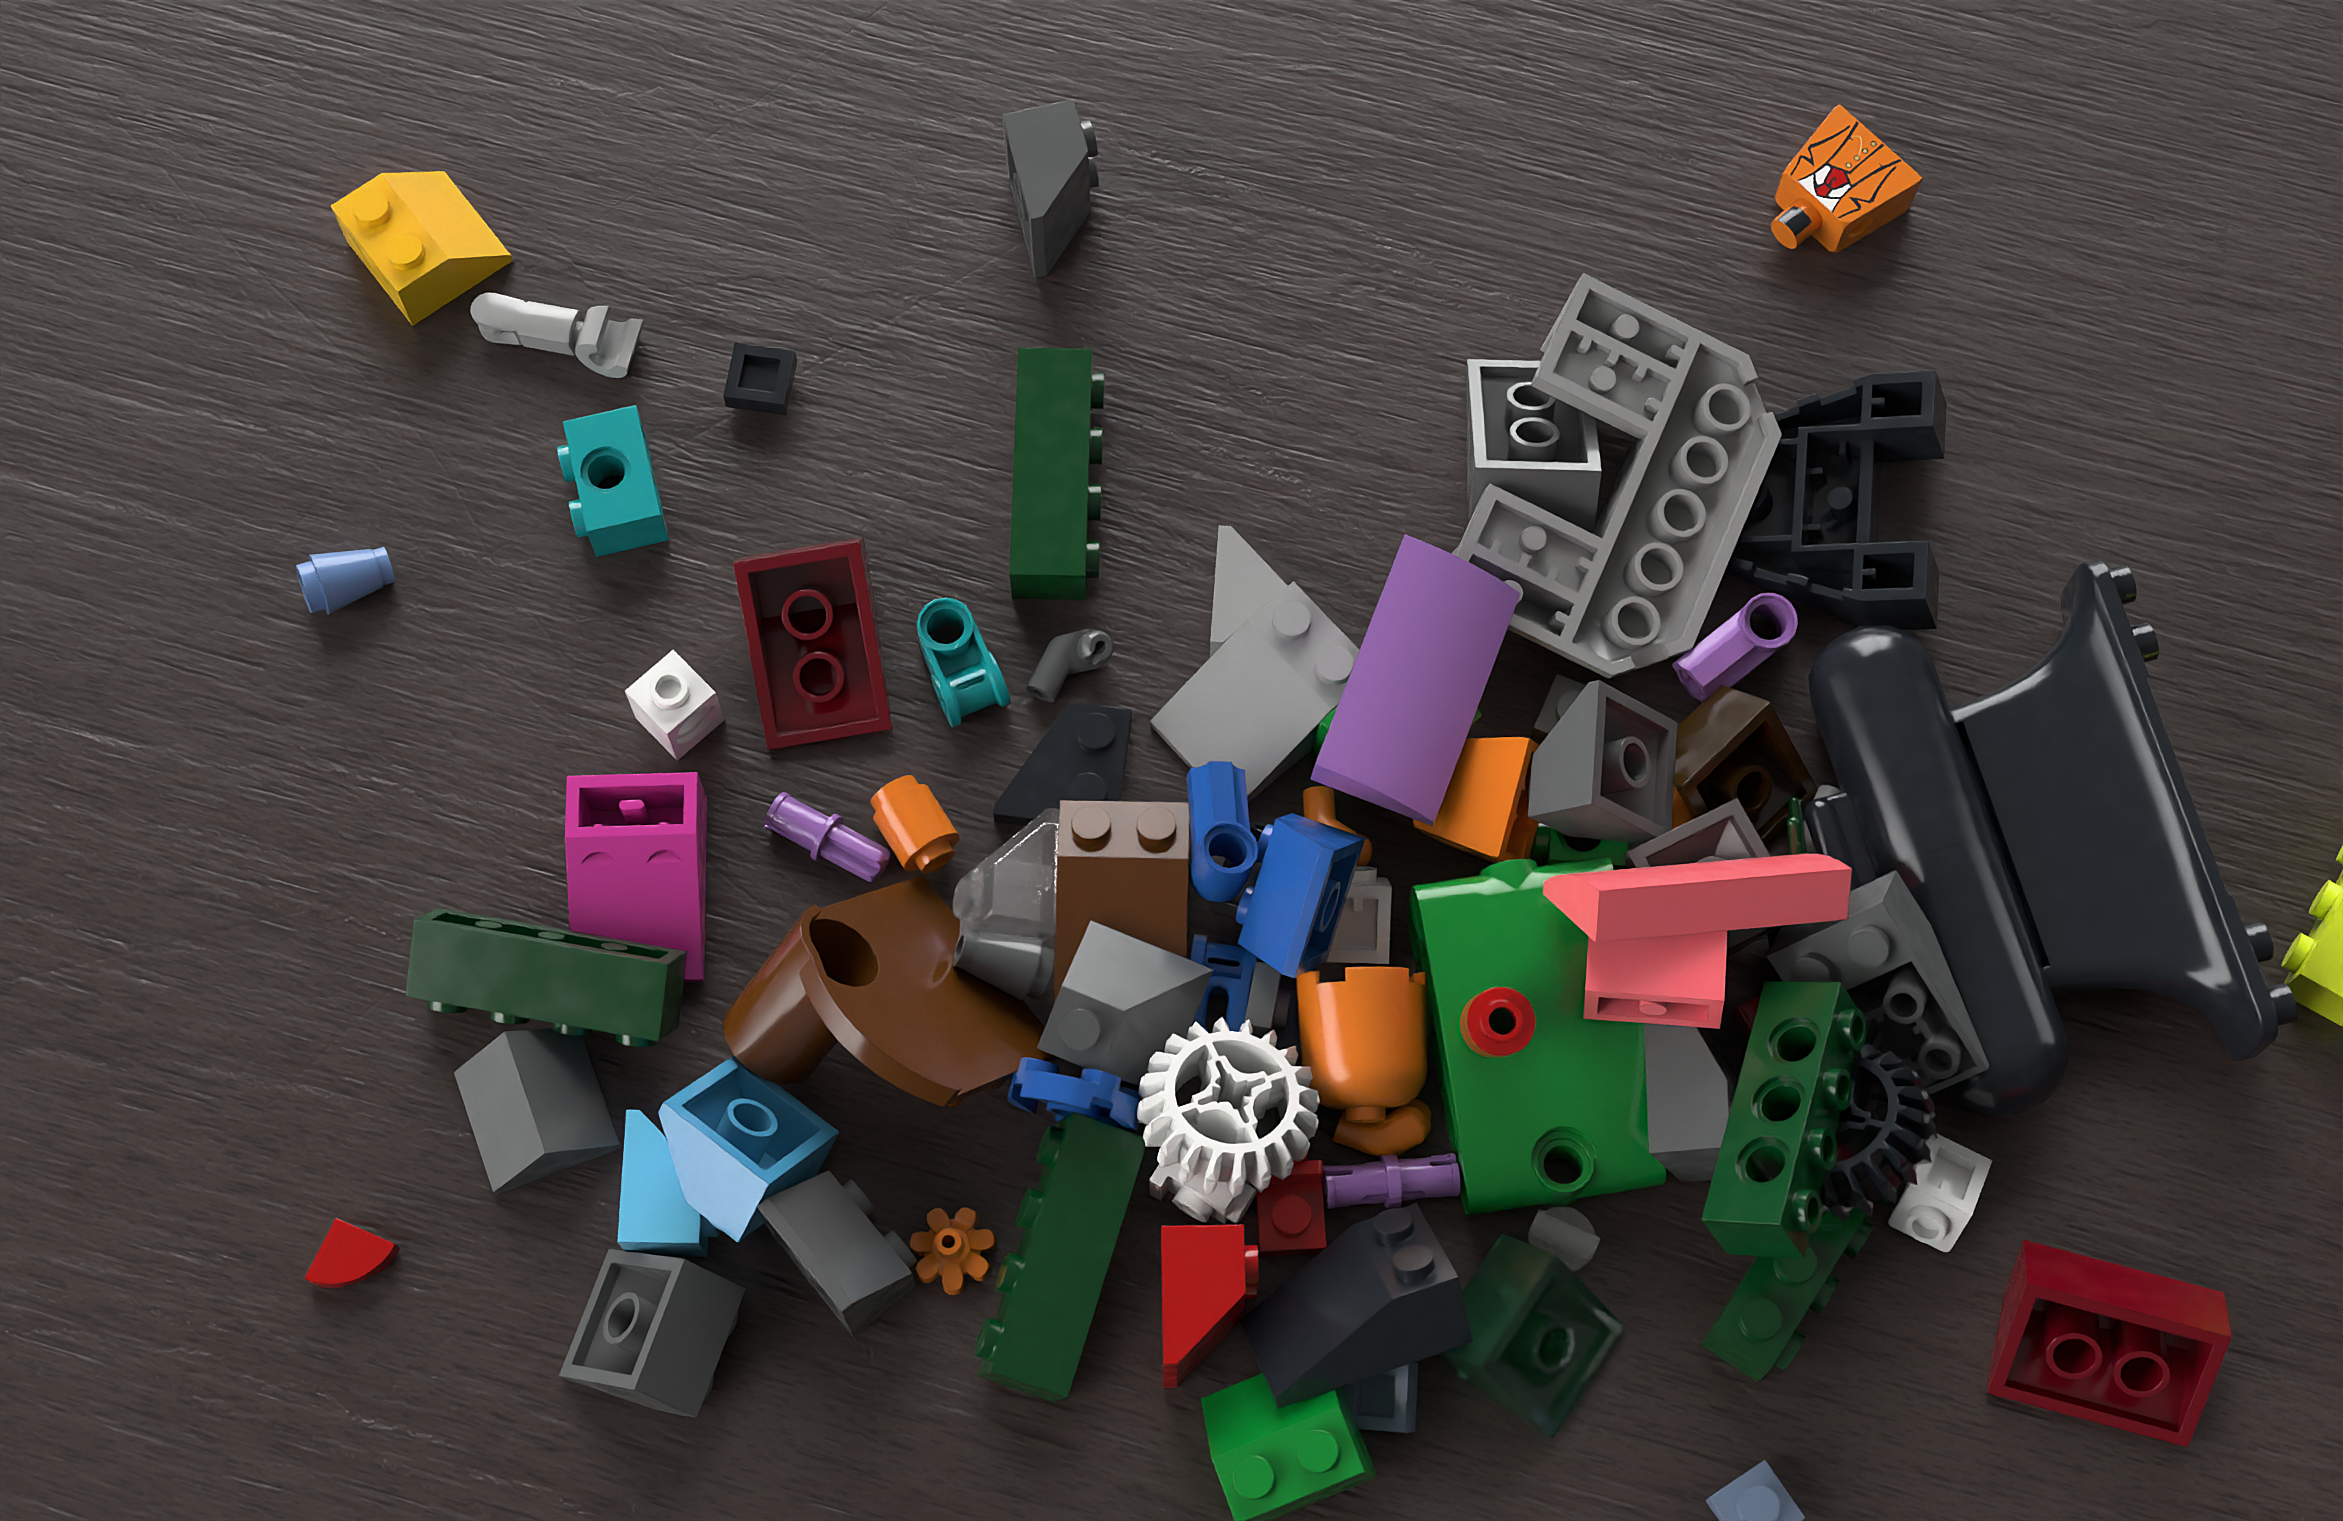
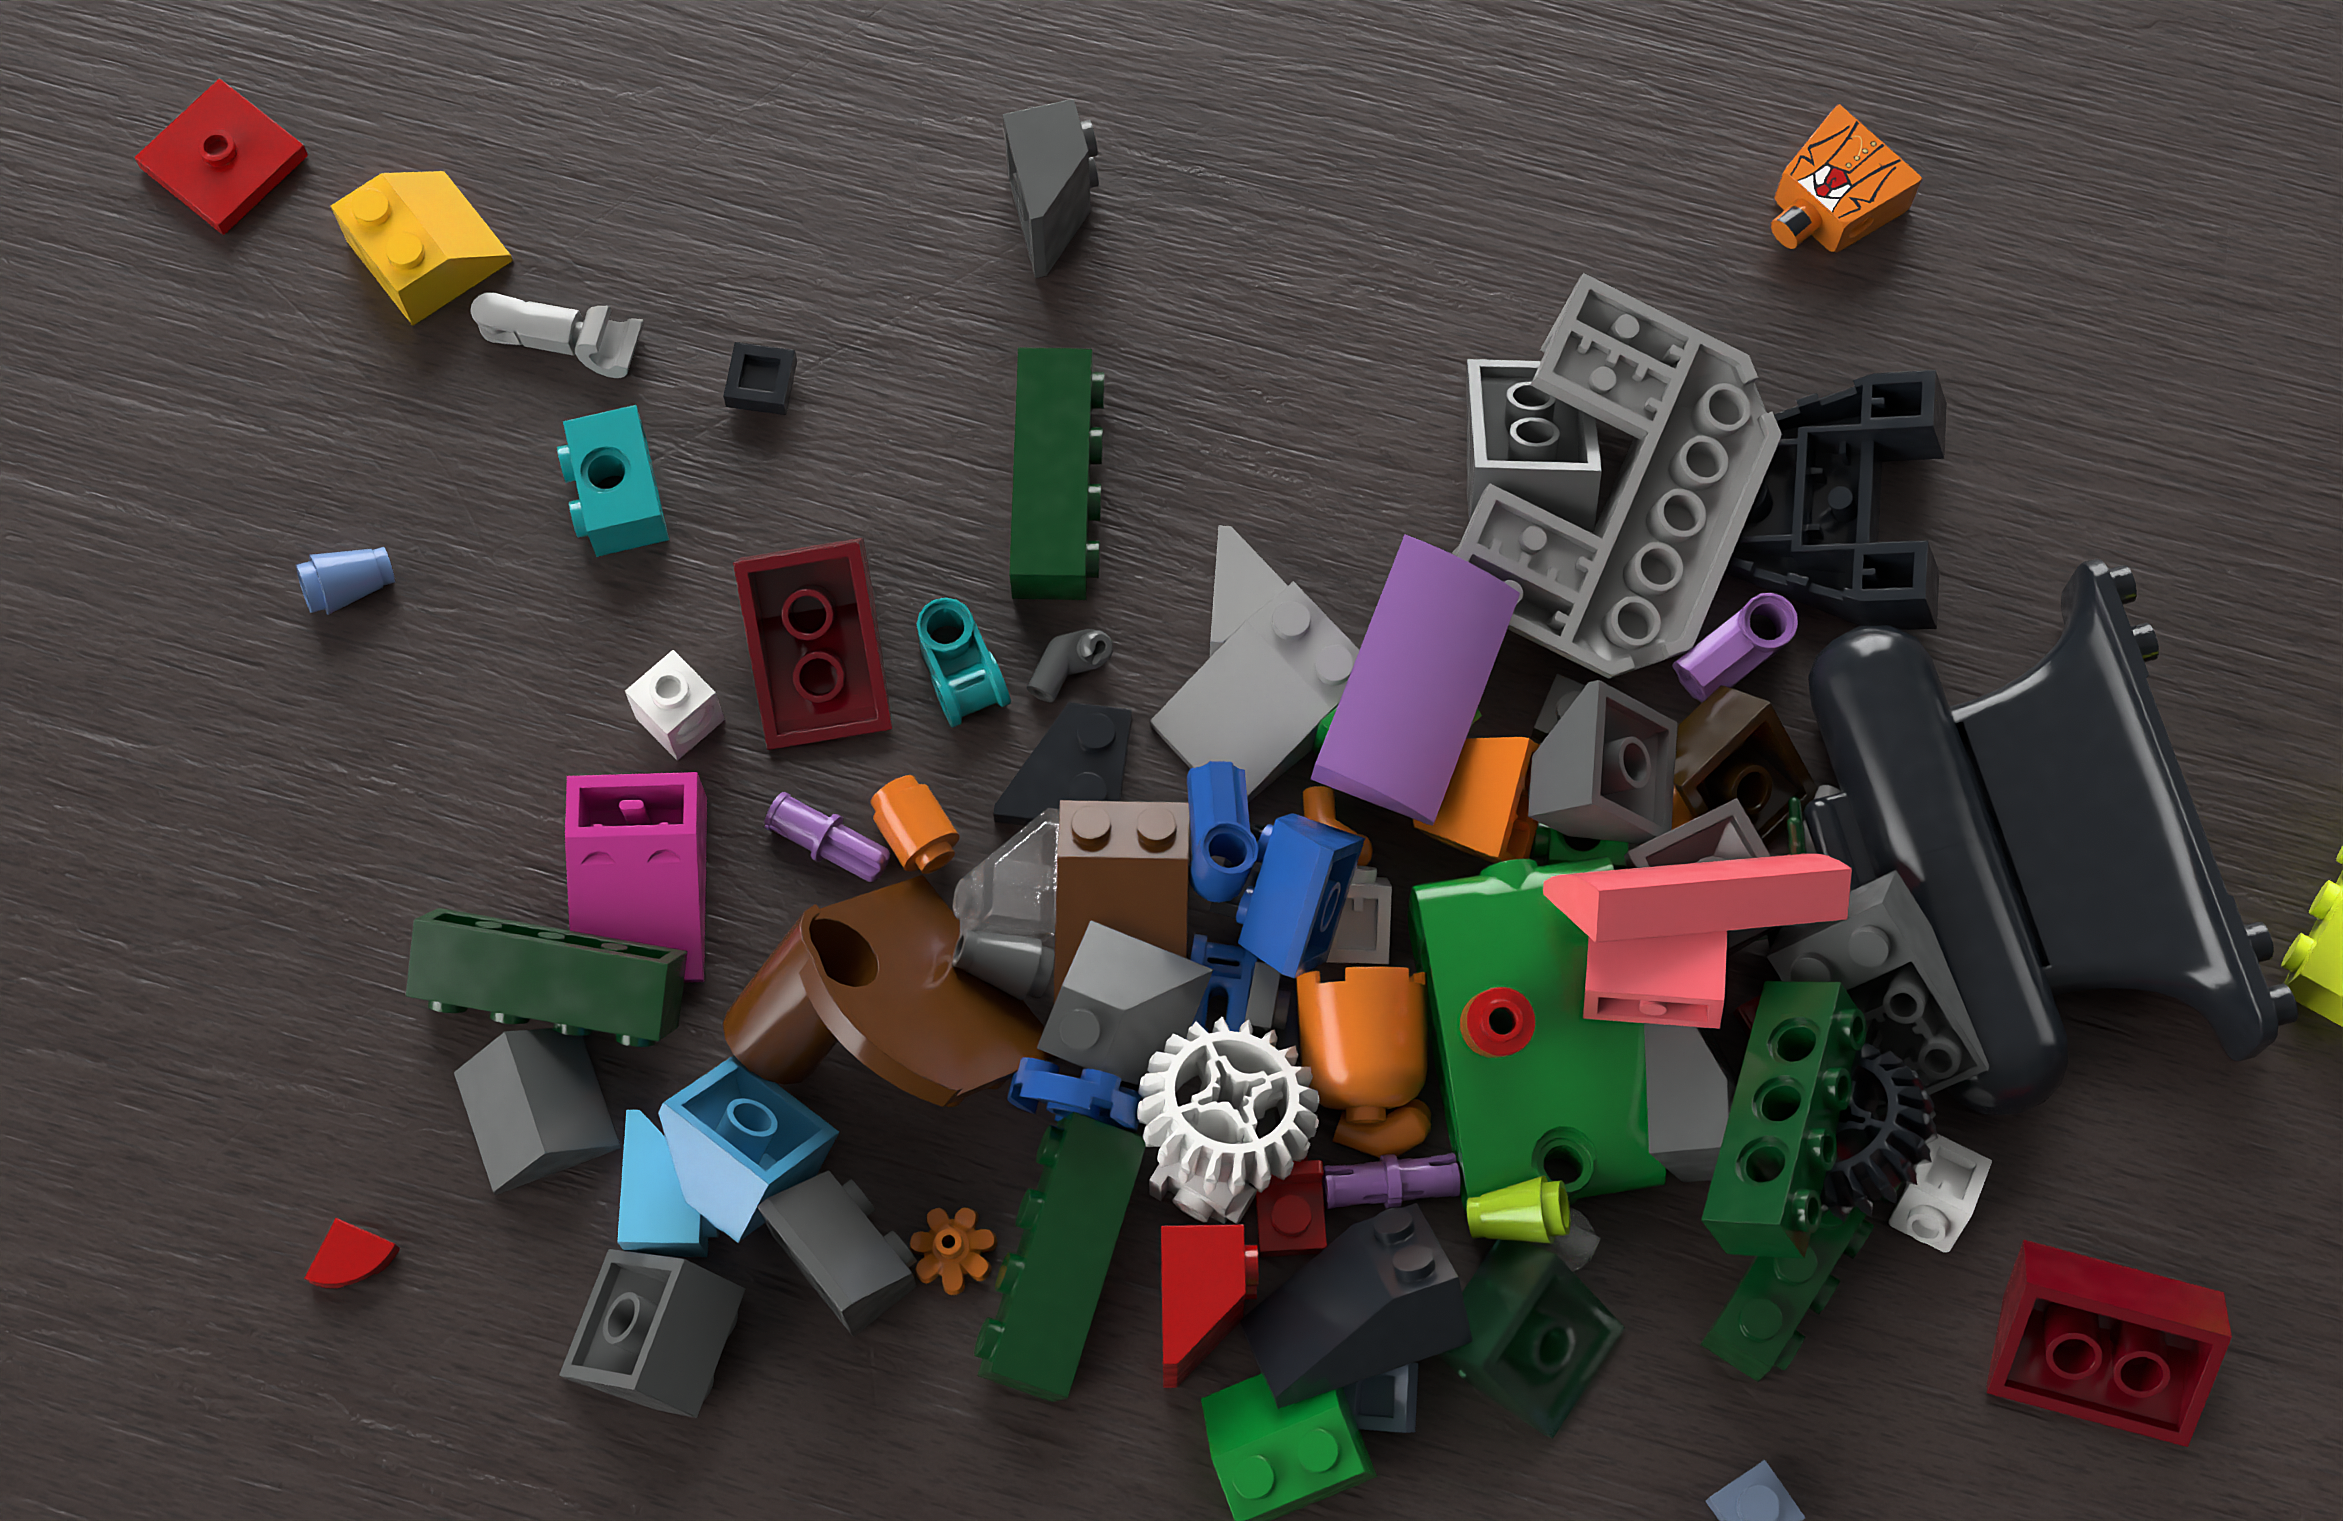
(221, 156): none -> red plate
(1521, 1212): none -> lime cone

